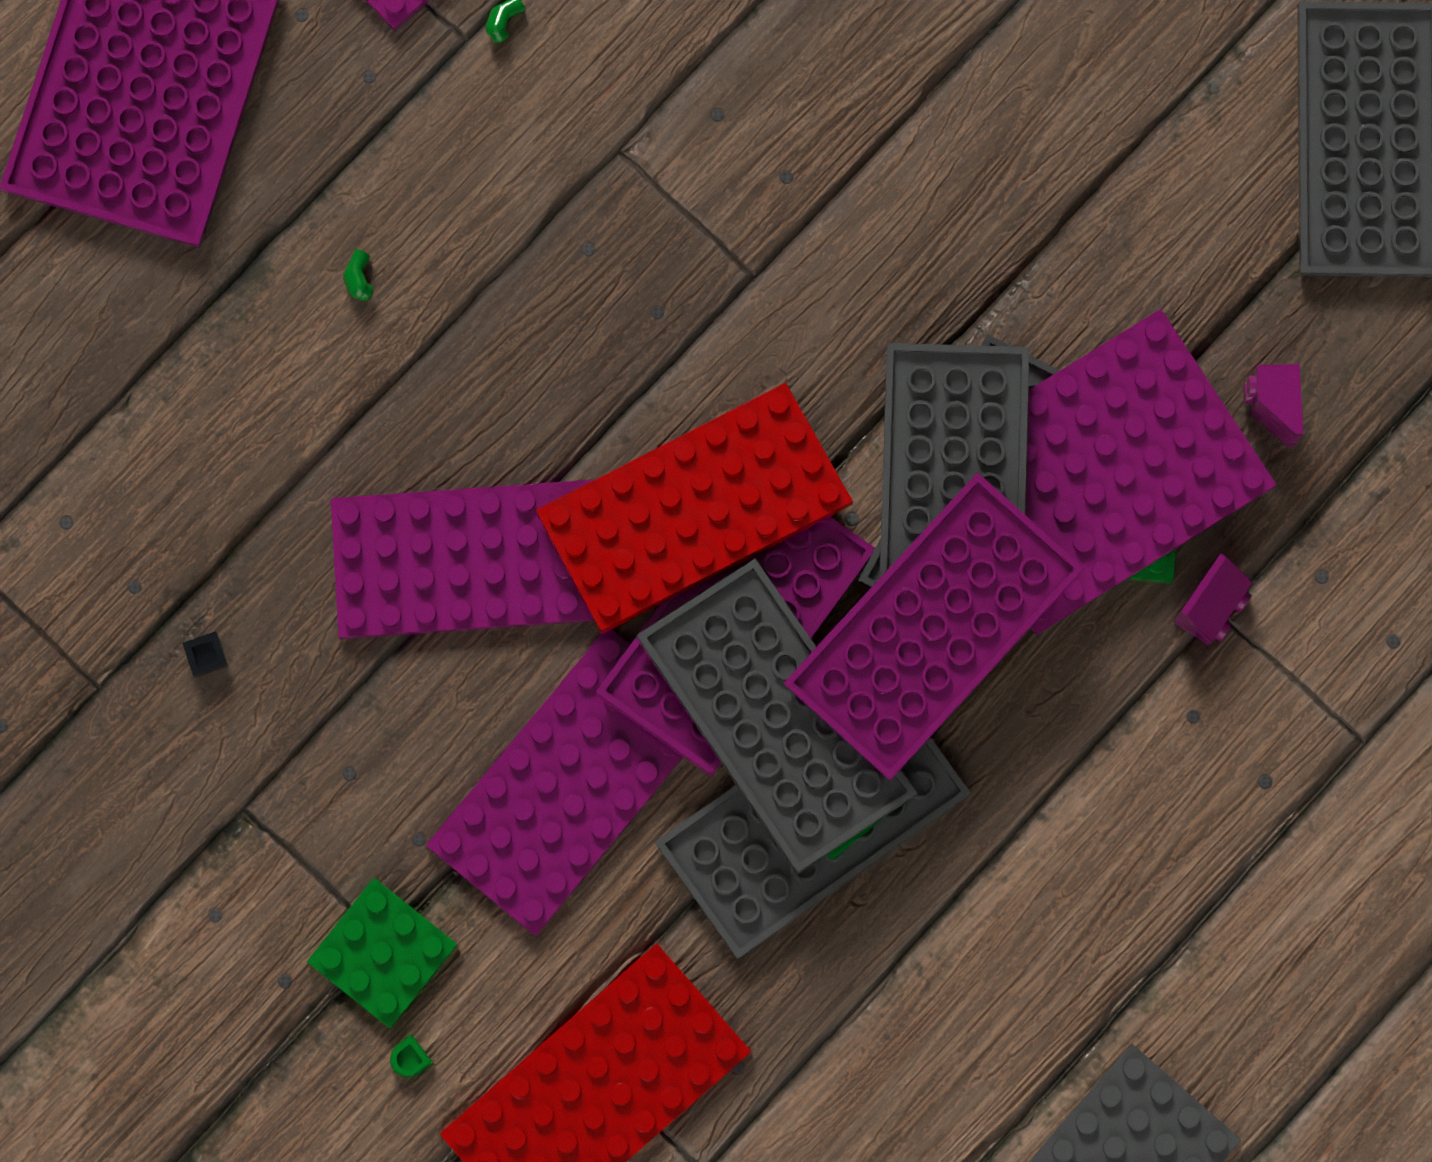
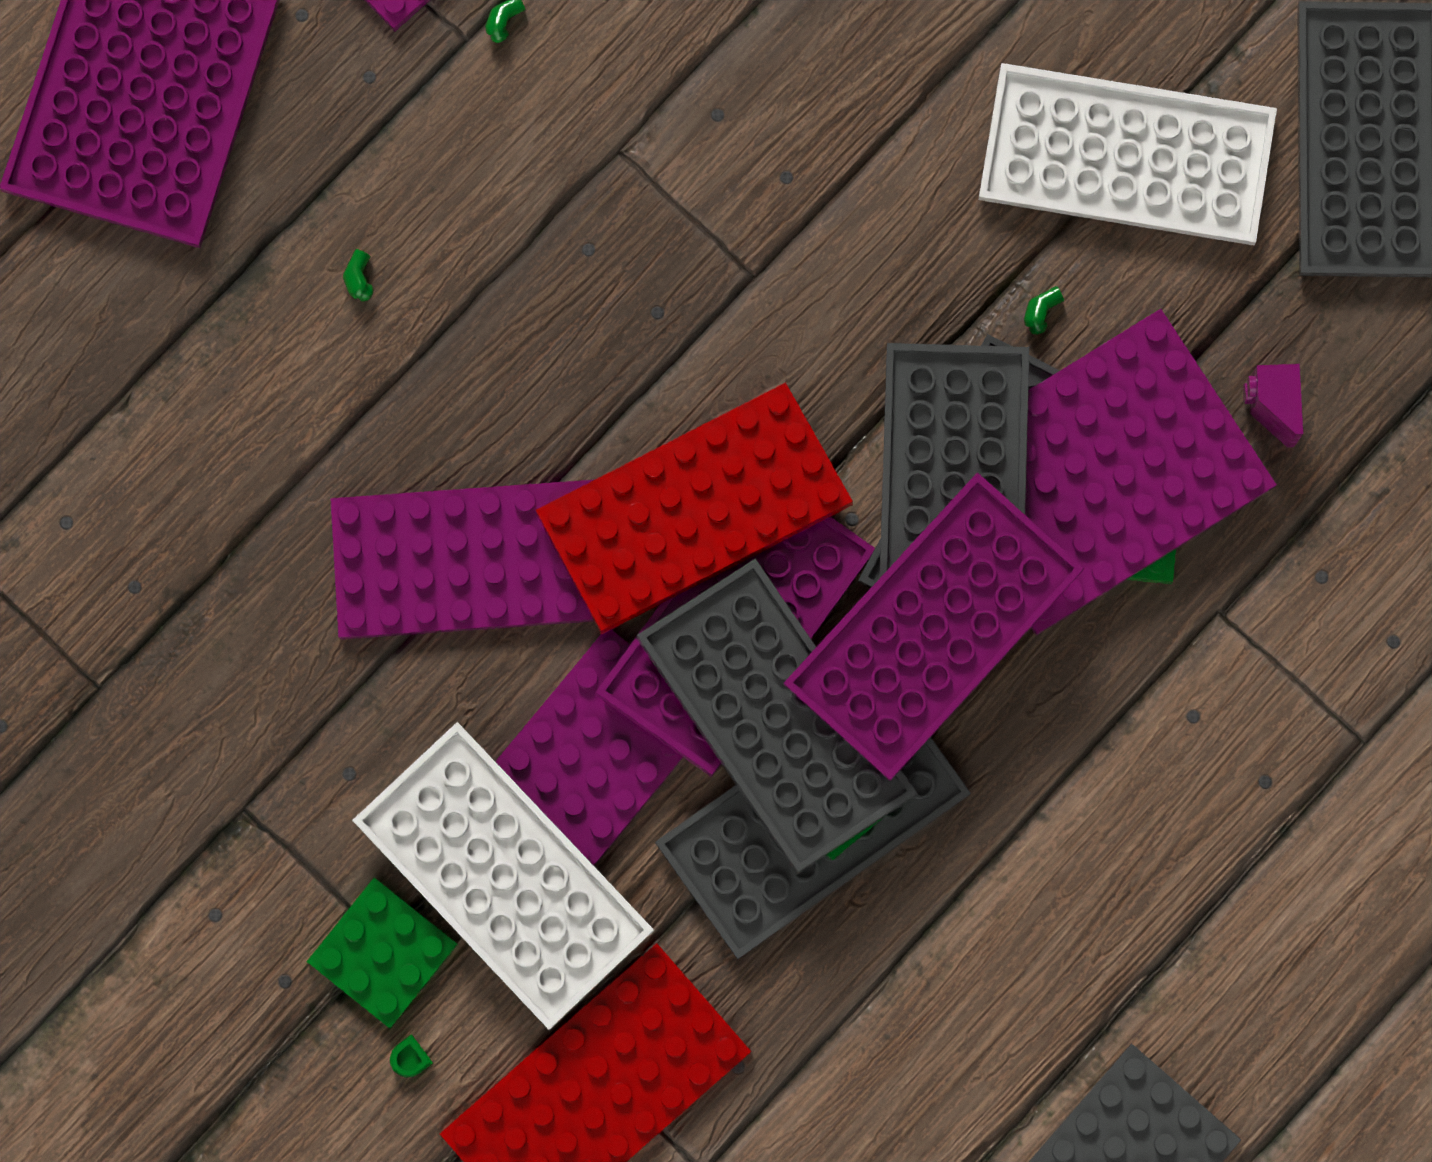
(205, 654): black plate -> none
(503, 875): none -> white plate
(1038, 307): none -> green arm
(1128, 154): none -> white plate
(1214, 601): magenta slope -> none

